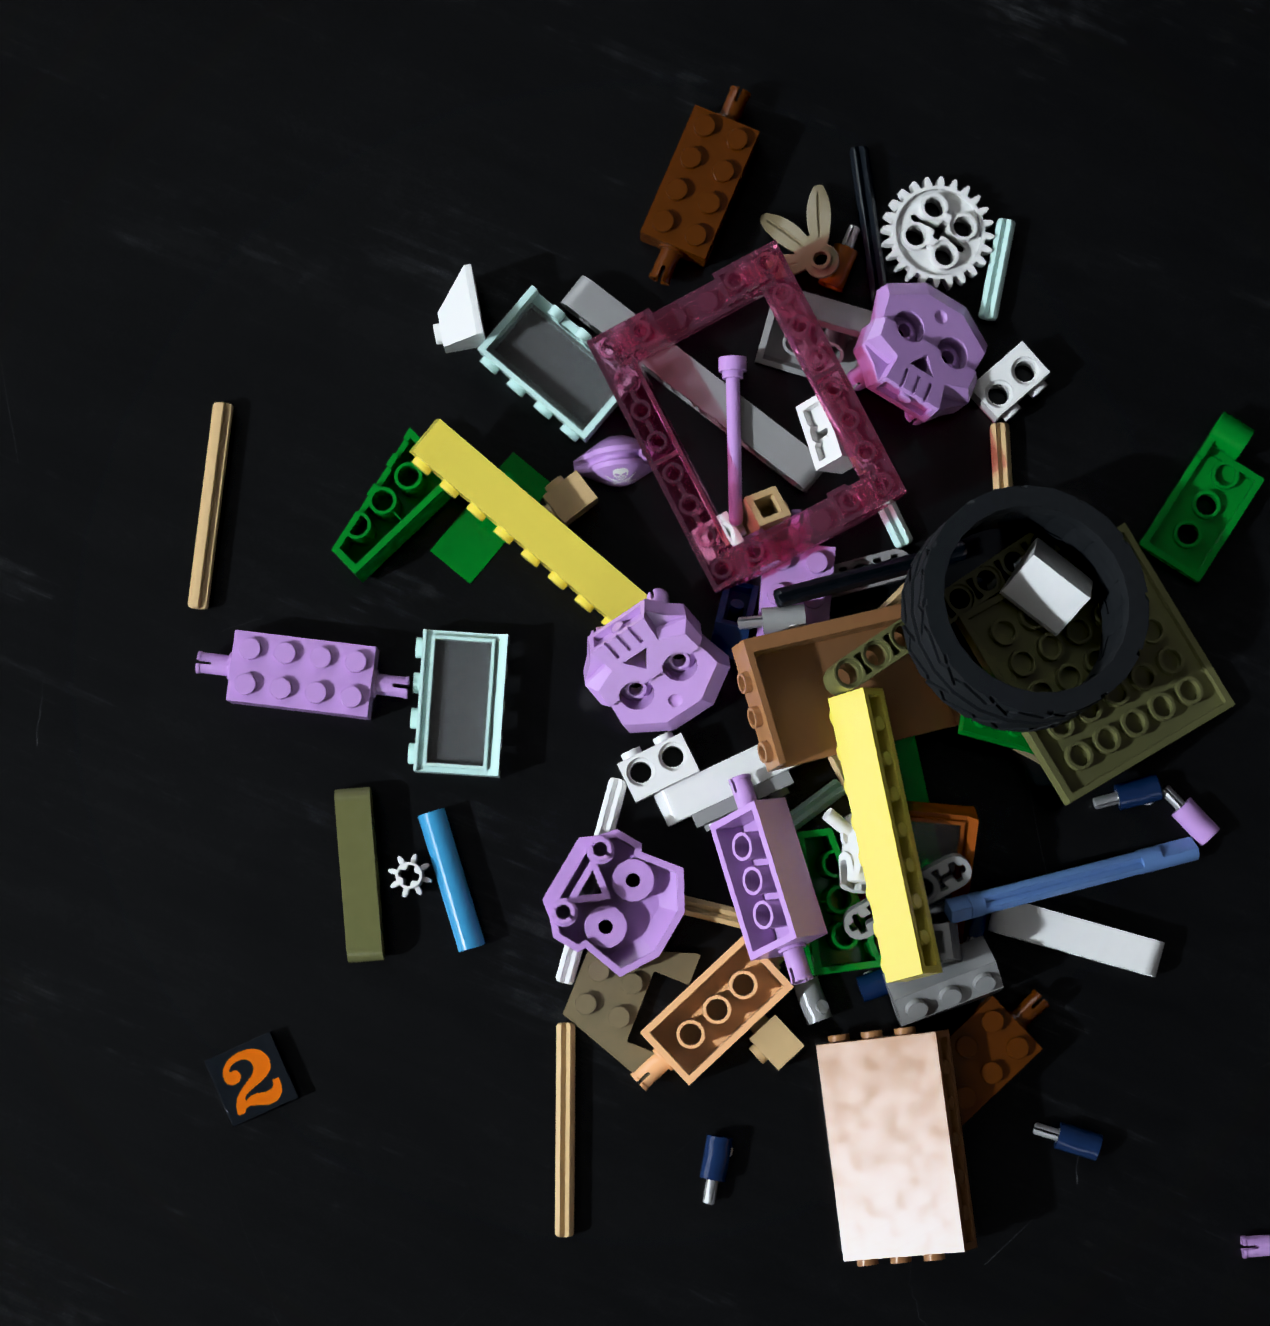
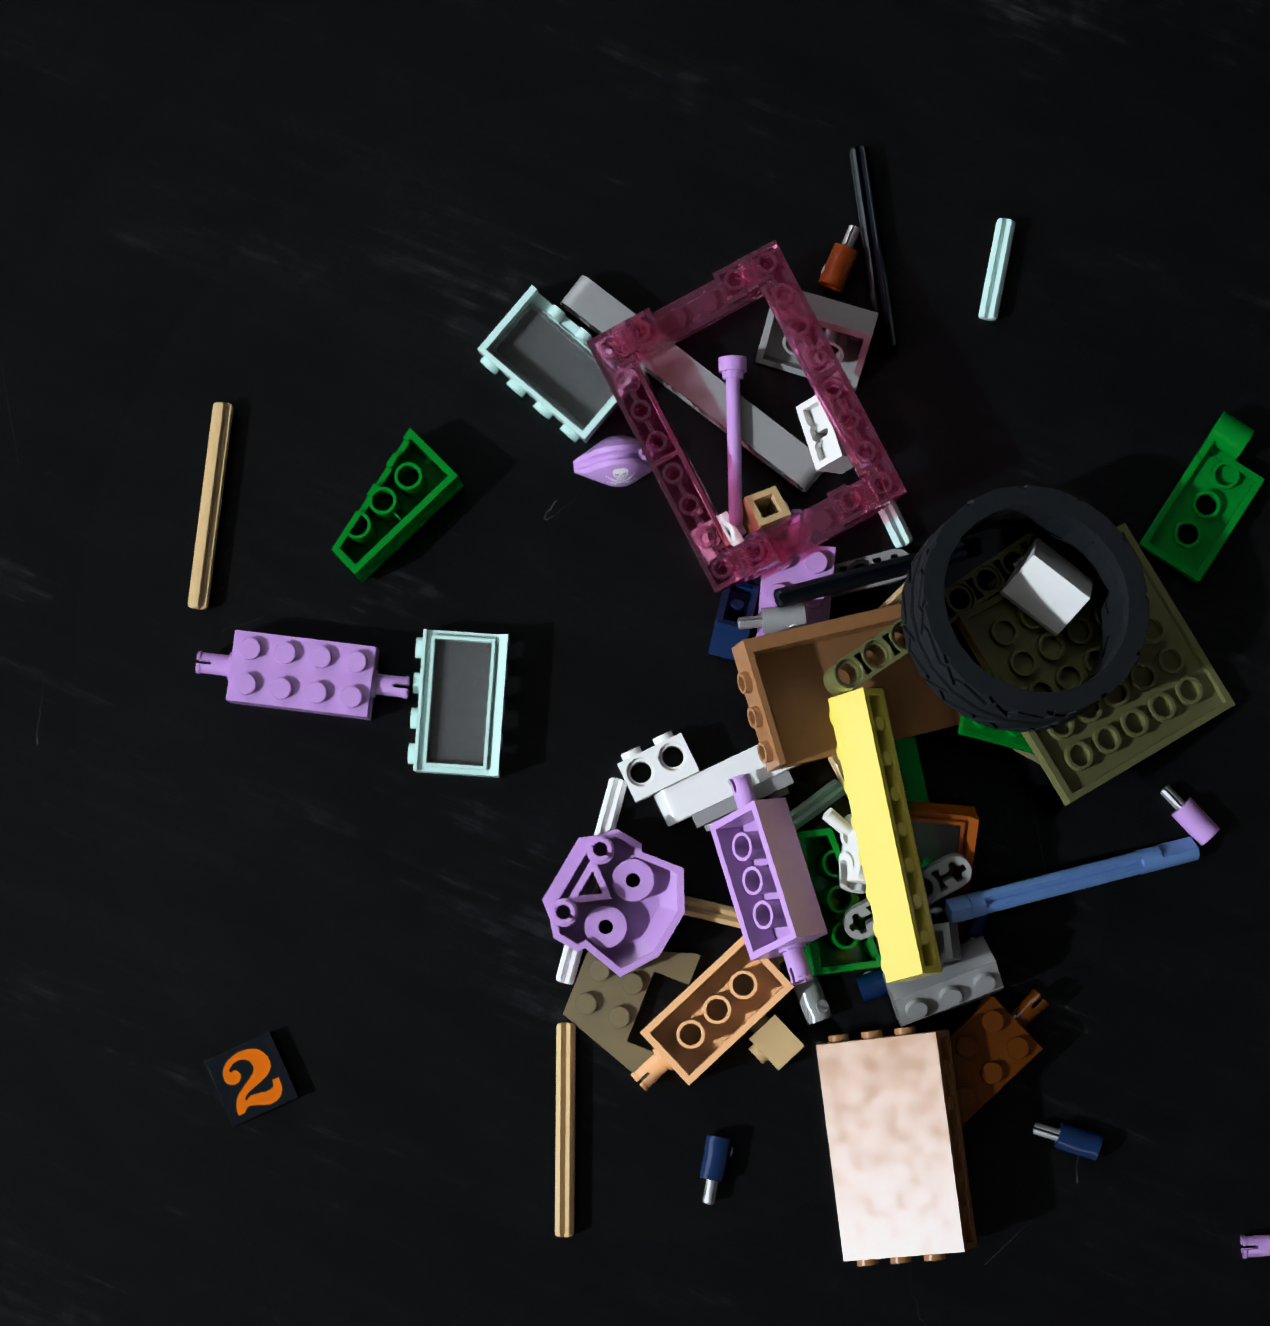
(359, 874): olive beam -> none
(405, 866): white gear -> none
(451, 880): dark azure piece -> none
(460, 315): white slope -> none
(472, 543): green sticker -> none
(525, 521): light yellow brick -> none
(569, 497): tan brick -> none
(670, 688): lavender brick -> none
(699, 185): reddish brown brick -> none
(806, 247): dark tan plant -> none
(911, 367): lavender brick -> none
(953, 208): white gear -> none
(1001, 455): tan axle -> none
(1003, 377): white brick -> none
(1079, 937): white beam -> none
(1132, 794): dark blue piece -> none

